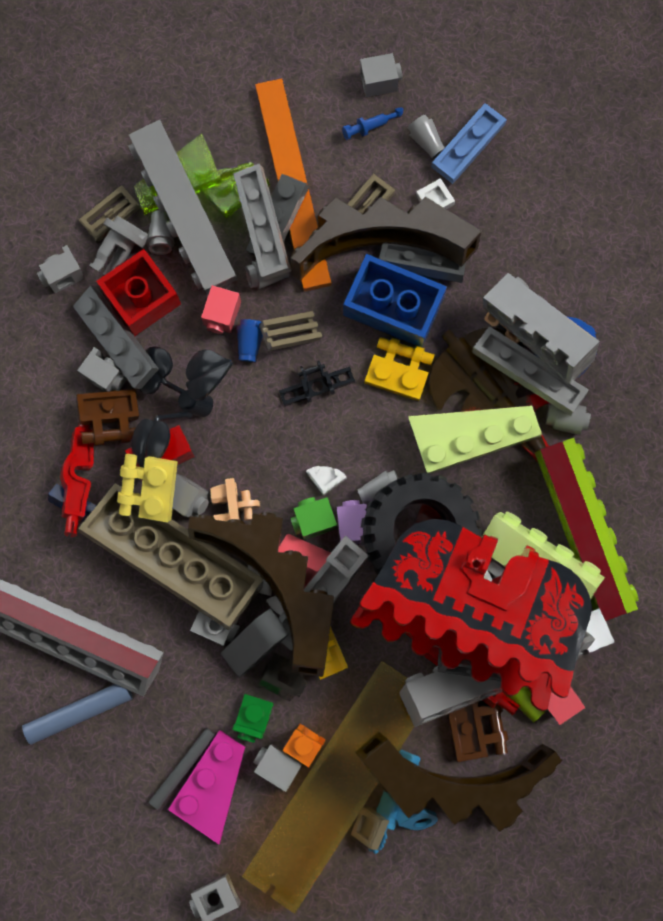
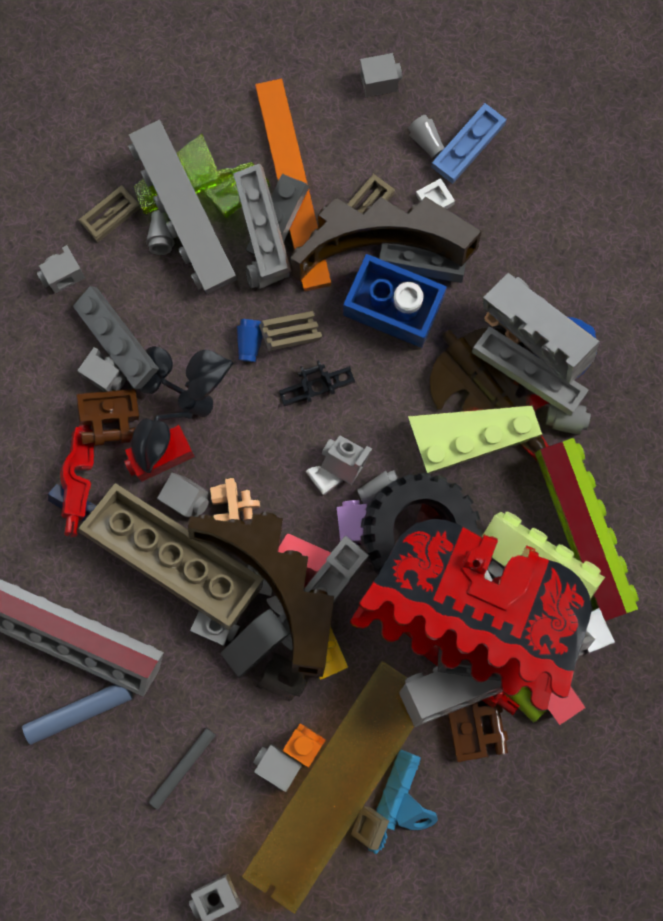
(120, 234): light grey piece -> none
(139, 292): red brick -> none
(156, 490): light yellow plate -> none
(210, 787): dark pink wing -> none
(220, 310): coral brick -> none
(253, 718): green bracket -> none
(313, 518): bright green brick -> none
(344, 458): none -> light grey brick
(364, 126): blue piece -> none
(397, 377): yellow plate -> none
(408, 297): none -> white tile
(455, 796): dark brown arch -> none

